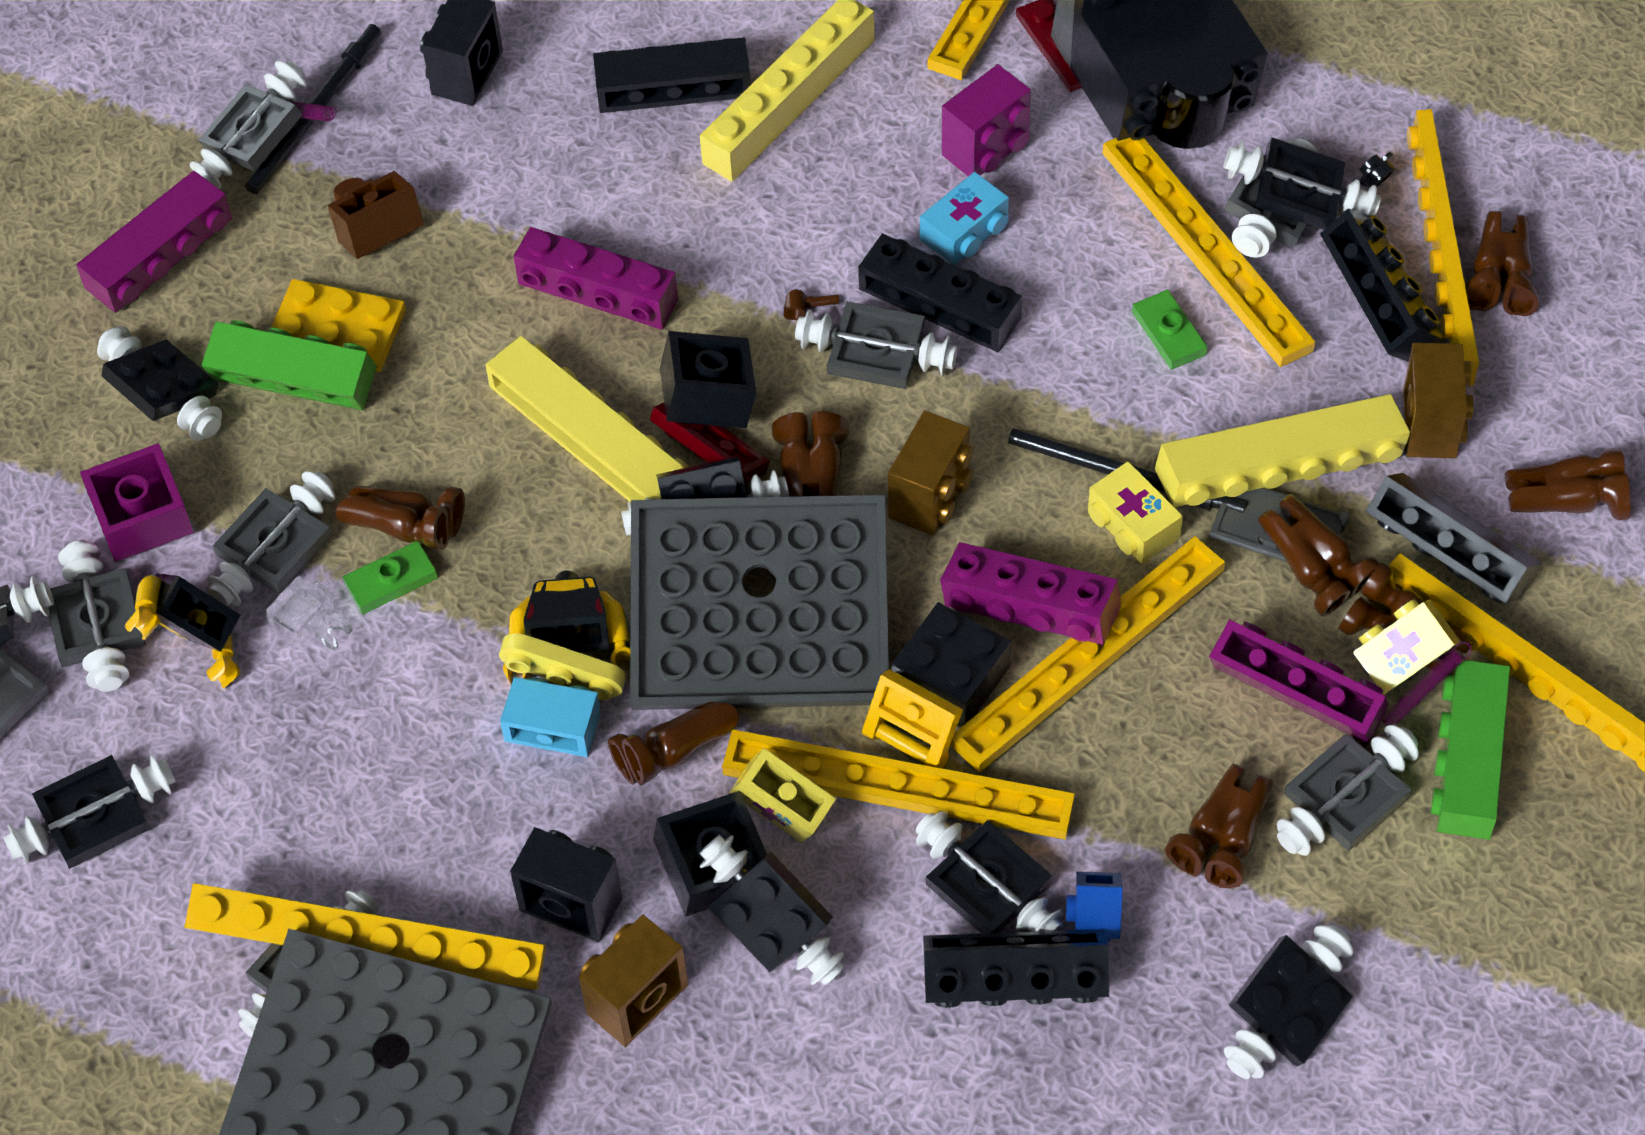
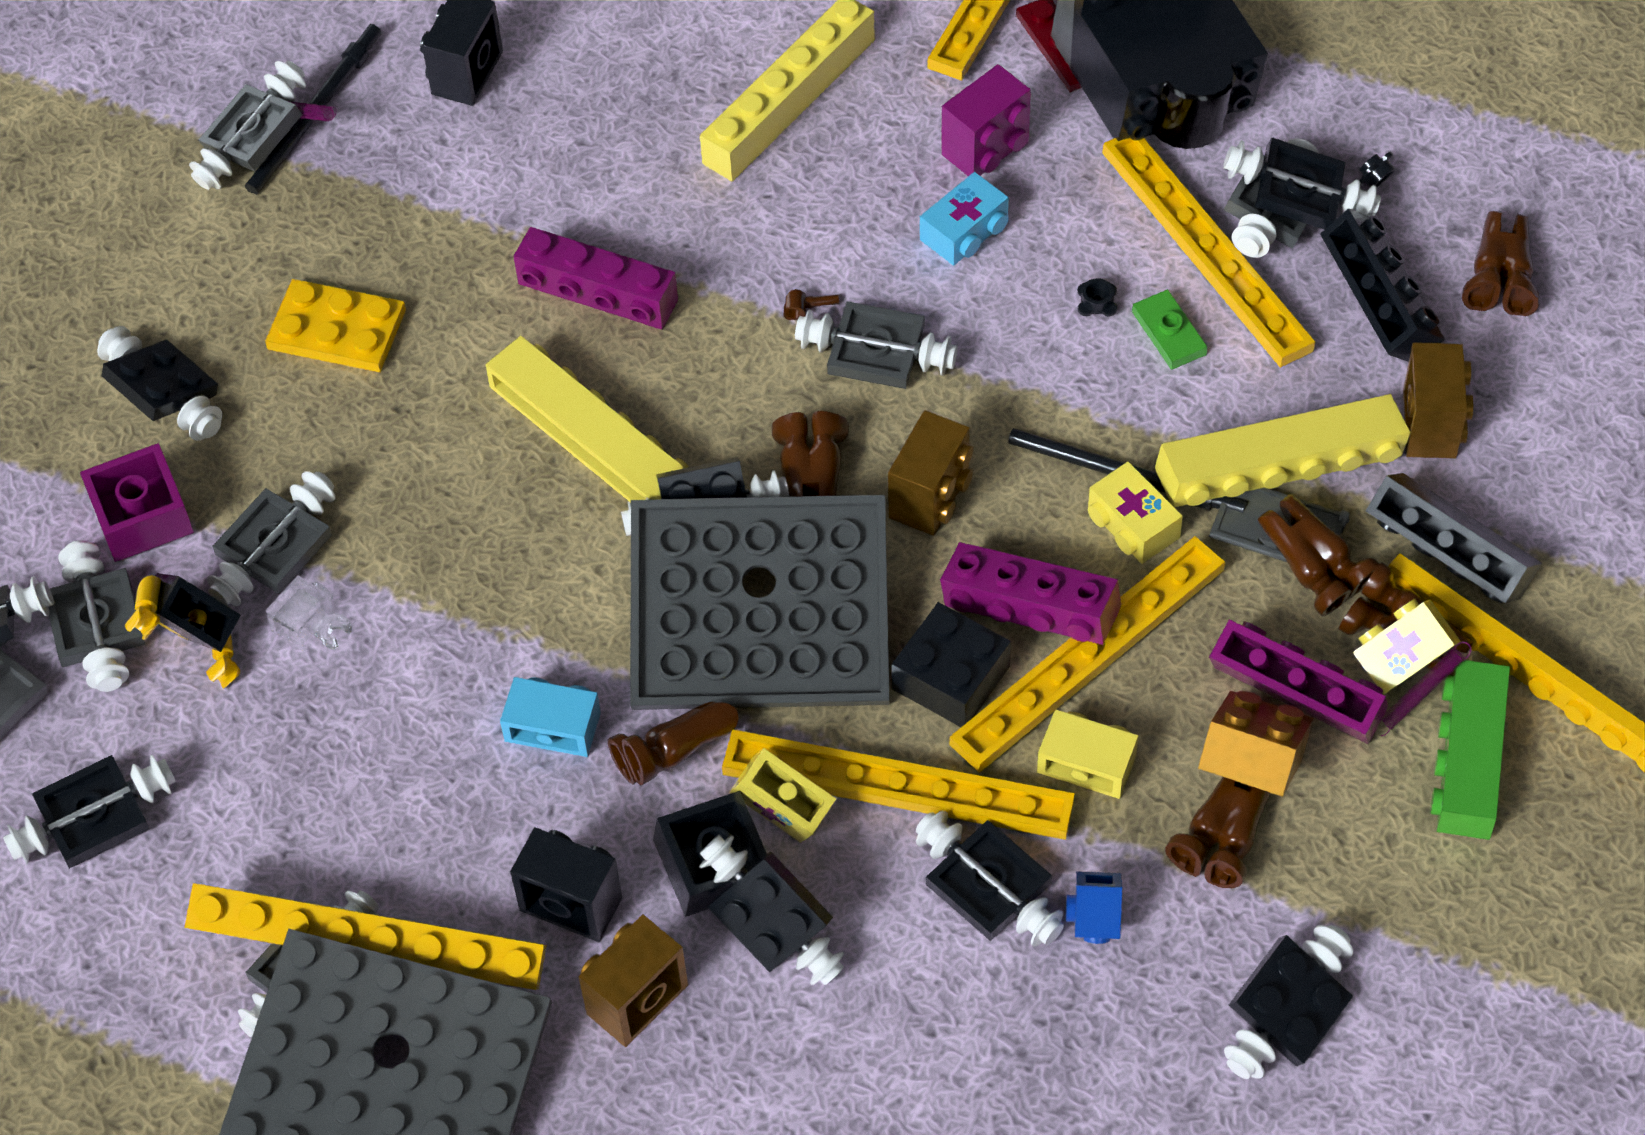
(154, 241): magenta brick -> none
(289, 364): bright green brick -> none
(373, 212): reddish brown brick -> none
(390, 577): bright green plate -> none
(405, 513): reddish brown piece -> none
(561, 665): light yellow plate -> none
(573, 616): black torso -> none
(671, 72): black brick -> none
(707, 379): black brick -> none
(712, 443): dark red plate -> none
(916, 712): yellow plate -> none
(940, 292): black brick -> none
(1016, 967): black brick -> none
(1087, 753): none -> light yellow brick
(1099, 289): none -> black plate
(1256, 742): none -> brick
(1347, 791): dark grey plate -> none
(1440, 231): yellow plate -> none
(1572, 485): reddish brown piece -> none

